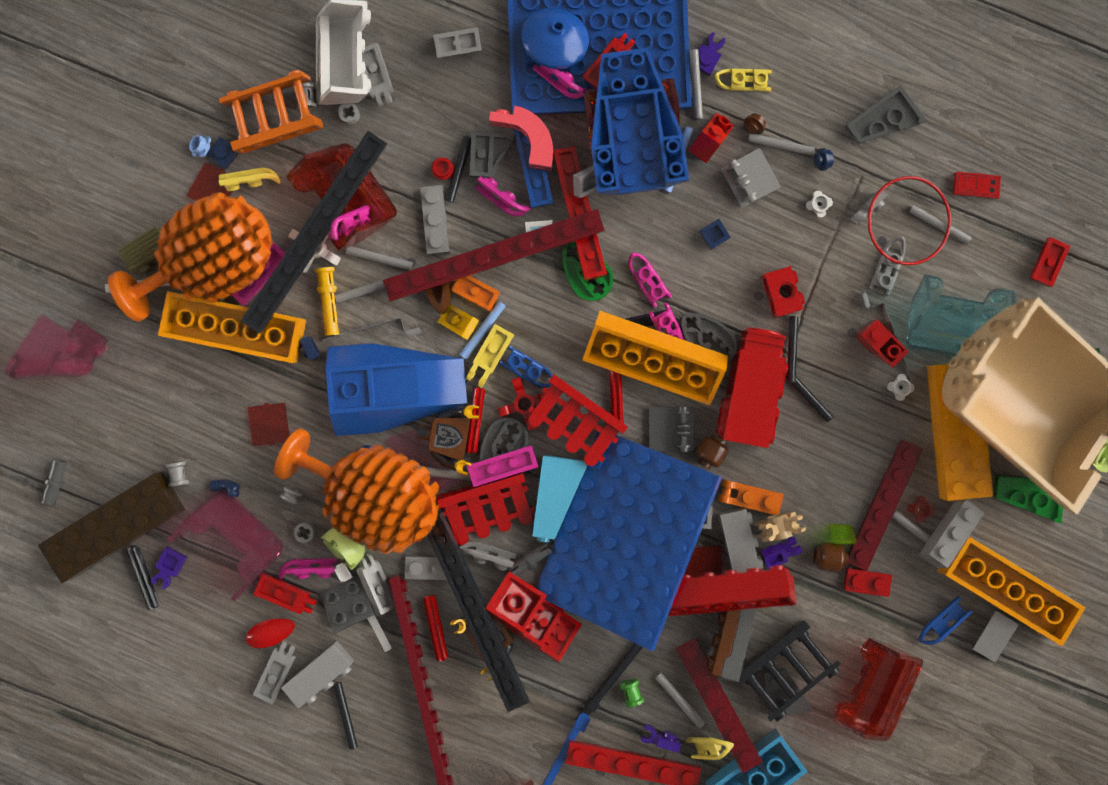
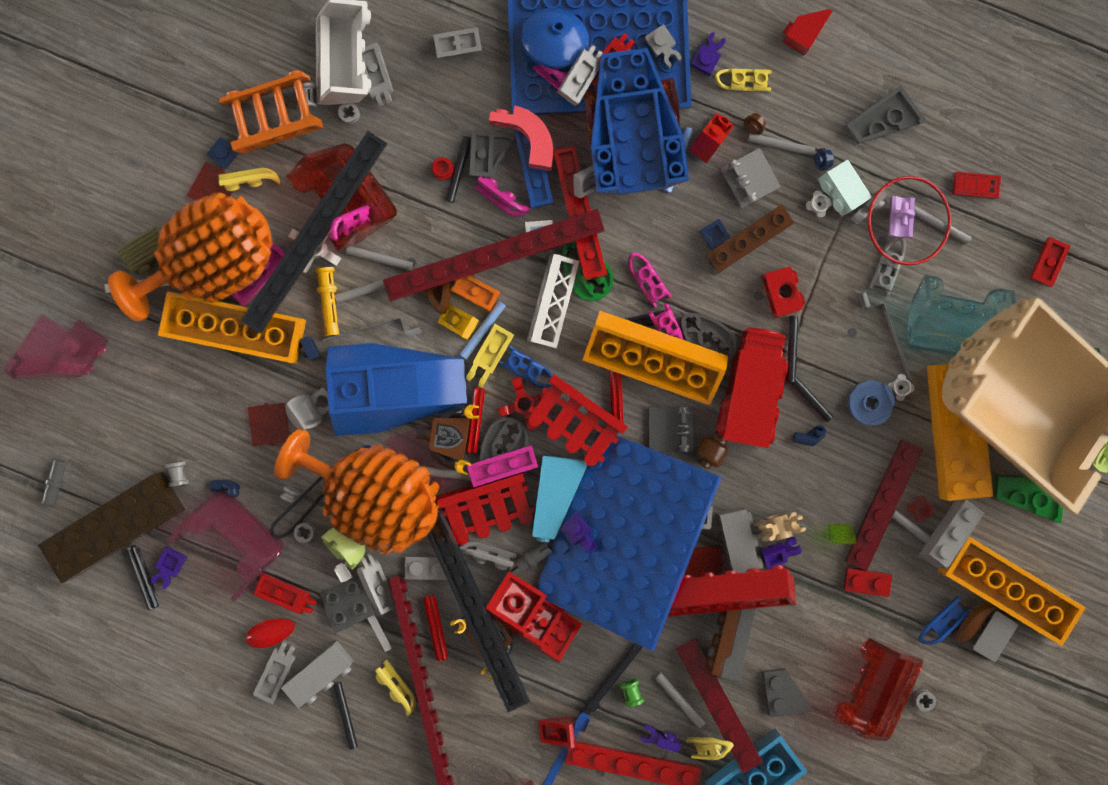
(199, 145): light blue plate -> none
(291, 506): none -> black piece
(304, 568): dark pink piece -> none
(305, 412): none -> light grey piece
(397, 692): none -> light yellow piece
(434, 219): light grey plate -> none
(544, 299): none -> white fence
(557, 731): none -> red slope
(577, 532): none -> dark purple plate
(580, 75): none -> light grey hinge
(661, 43): none -> light grey plate
(696, 85): light grey bar -> none
(748, 239): none -> reddish brown piece
(751, 497): orange plate -> none
(784, 649): black fence -> none
(805, 30): none -> red slope
(812, 437): none -> dark blue arm
(830, 557): reddish brown head -> none
(844, 188): none -> light aqua brick
(875, 390): none -> medium blue plate
(881, 343): red slope -> none
(901, 217): none -> lavender hips
(929, 704): none -> light grey bush
(972, 623): none -> reddish brown arm

